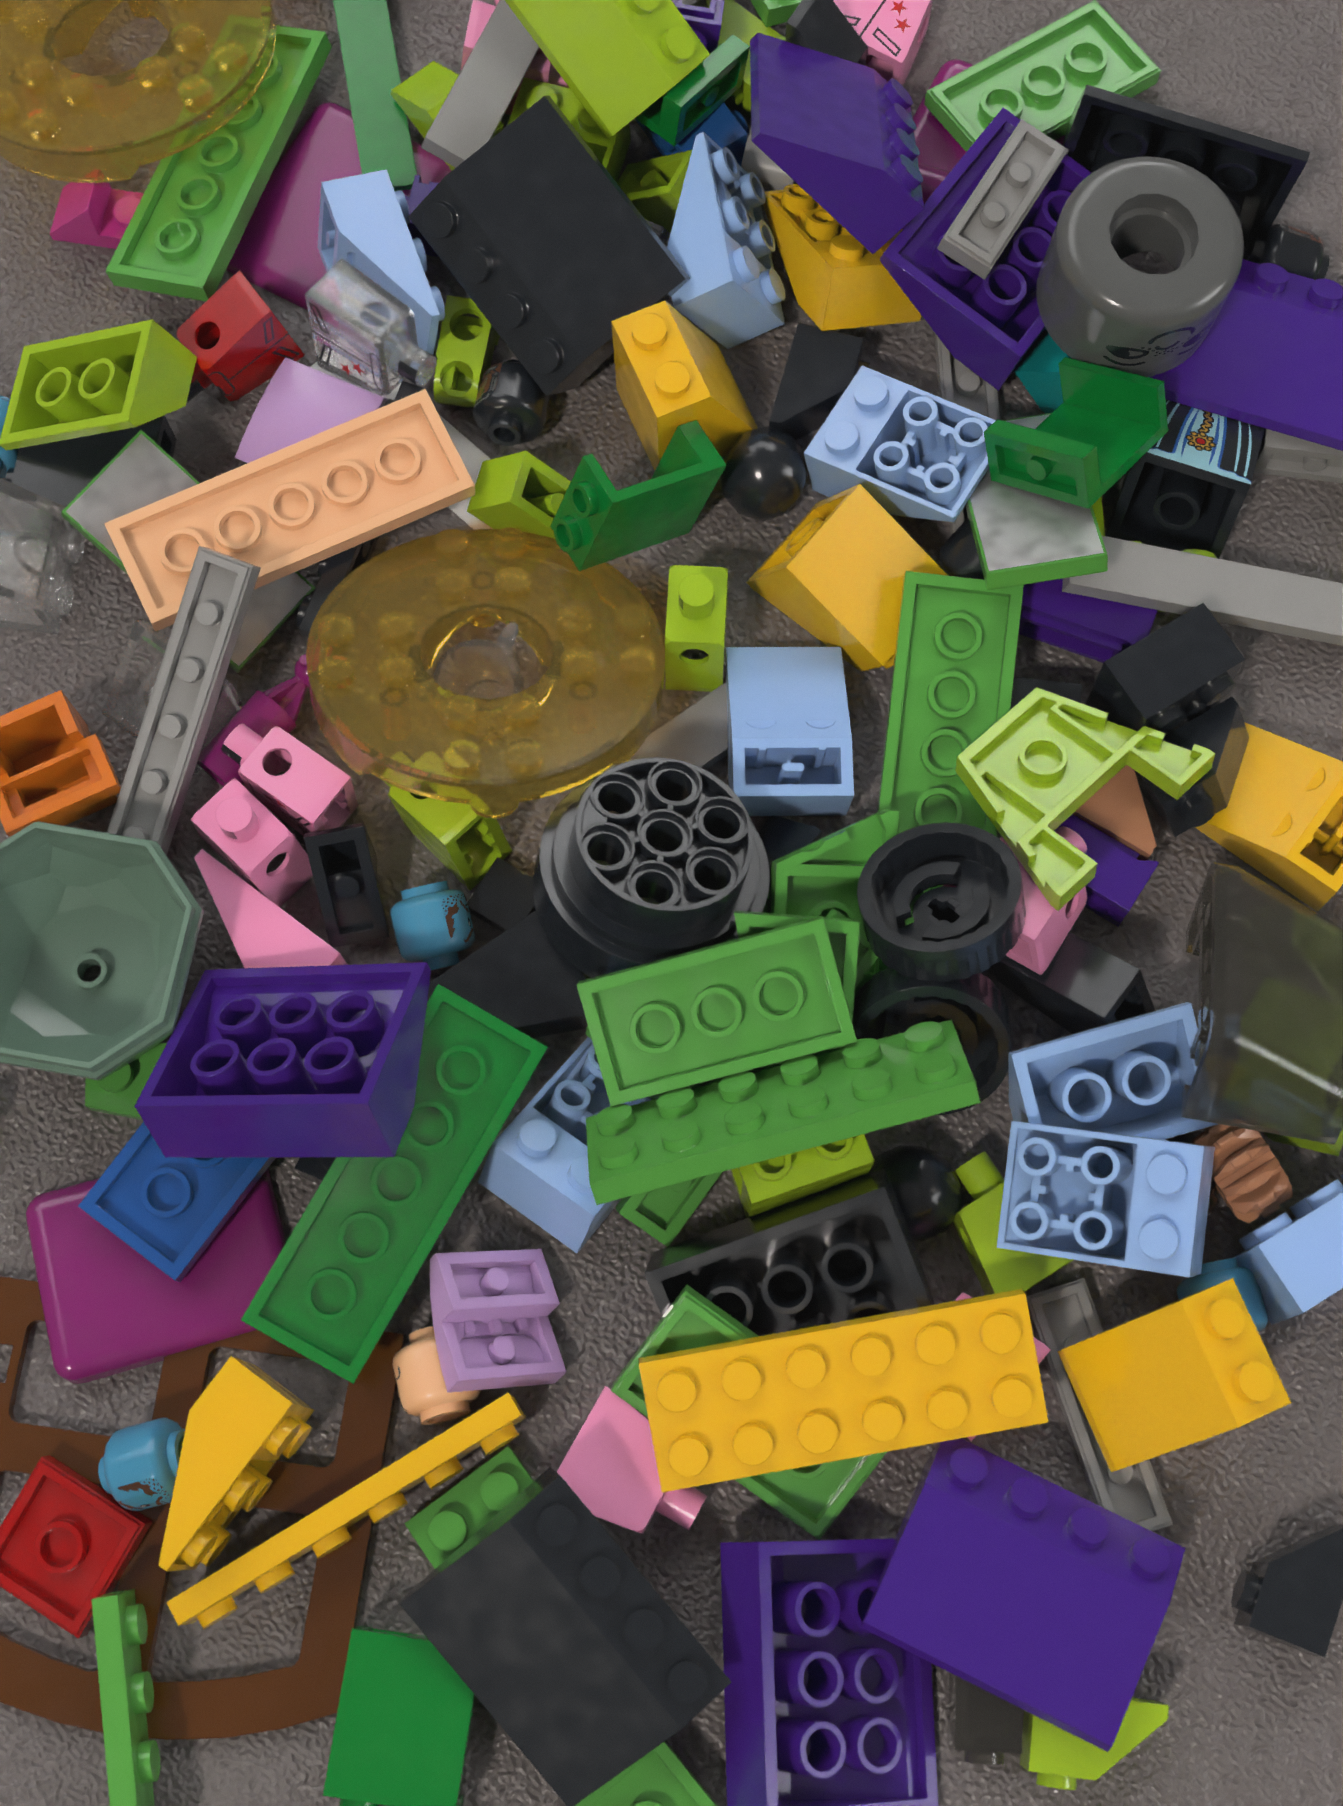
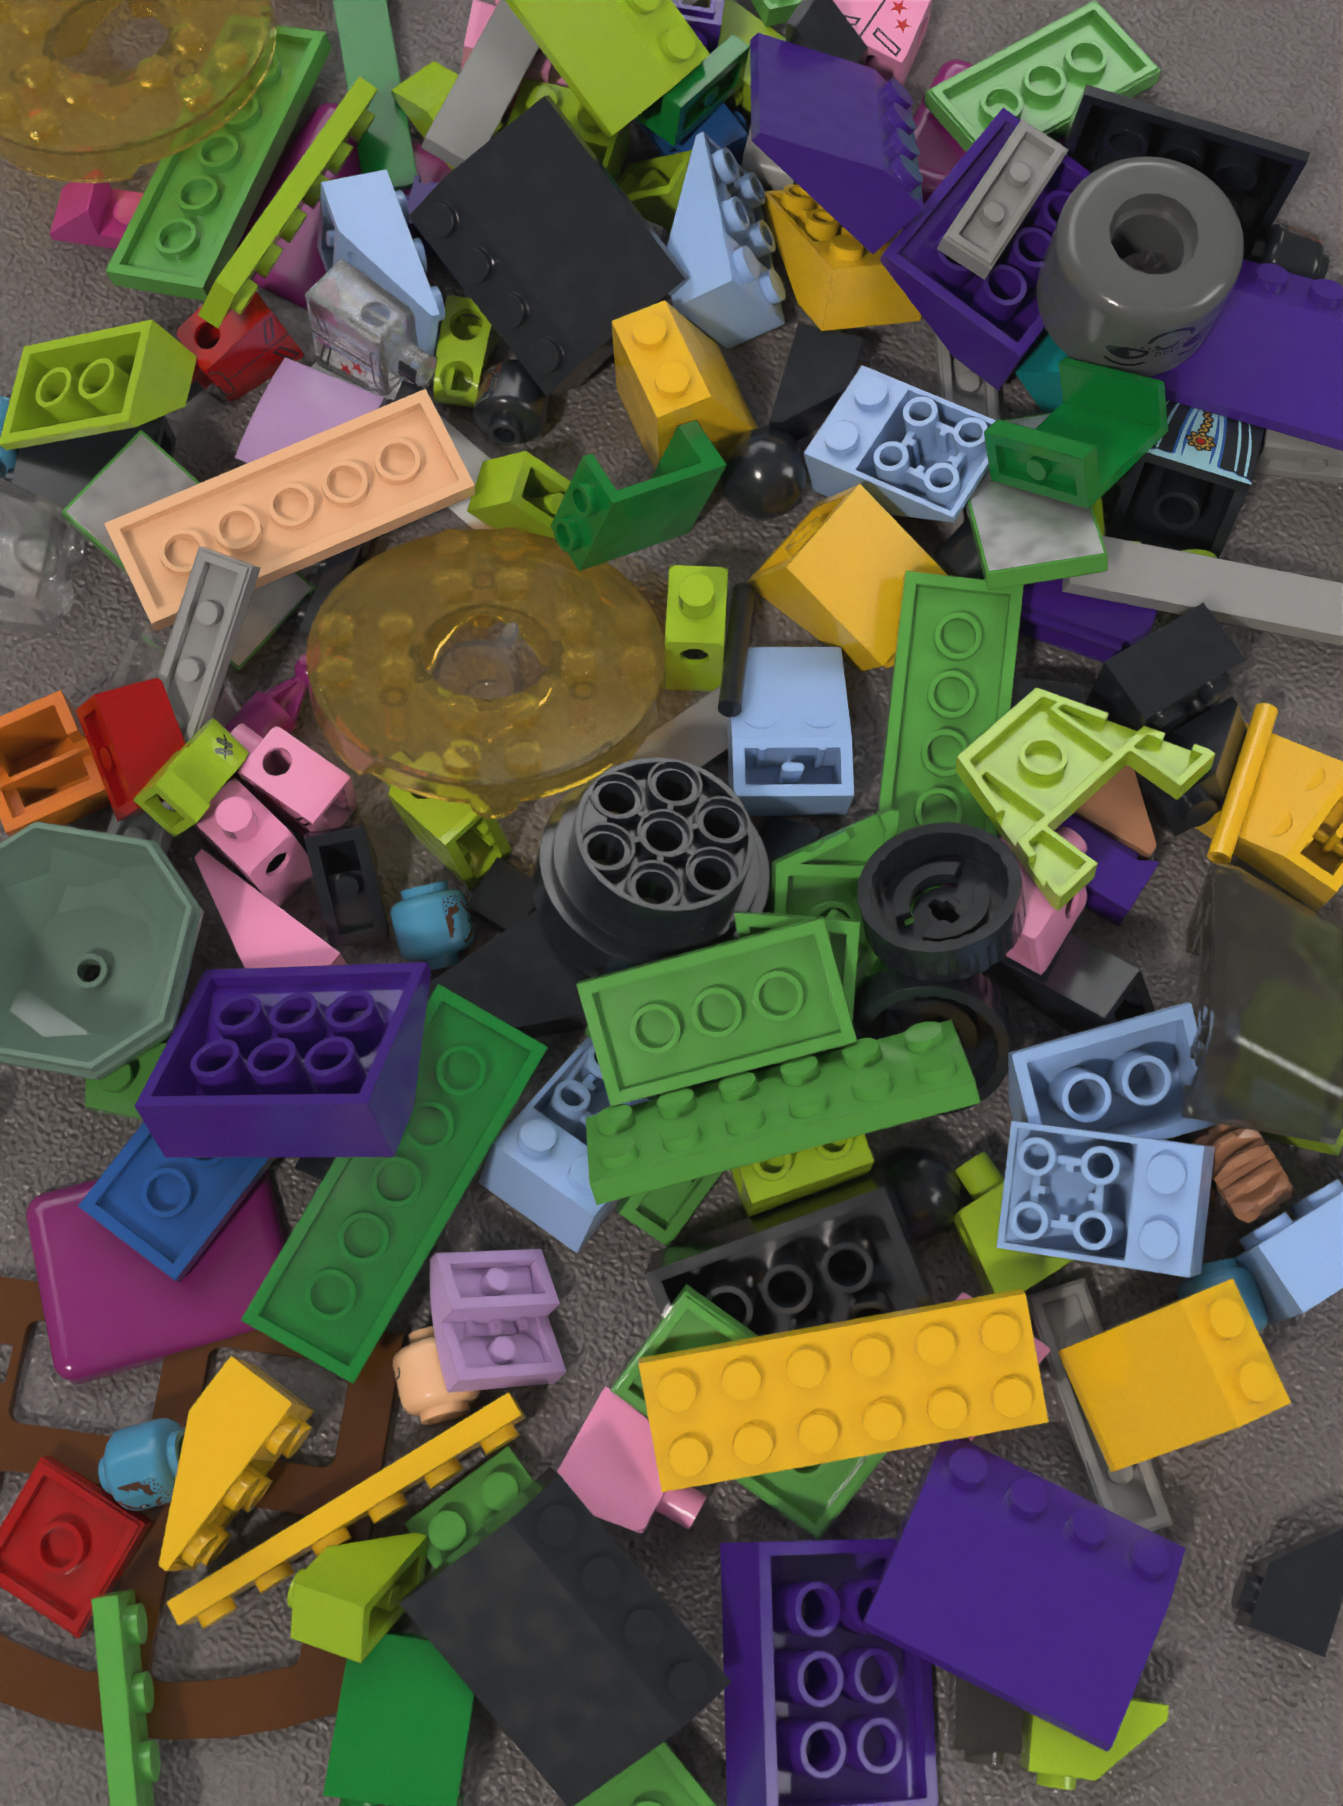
(130, 739): none -> red panel
(192, 778): none -> lime leg
(284, 215): none -> lime plate
(354, 1593): none -> lime slope
(736, 650): none -> black bar
(1242, 783): none -> yellow piece

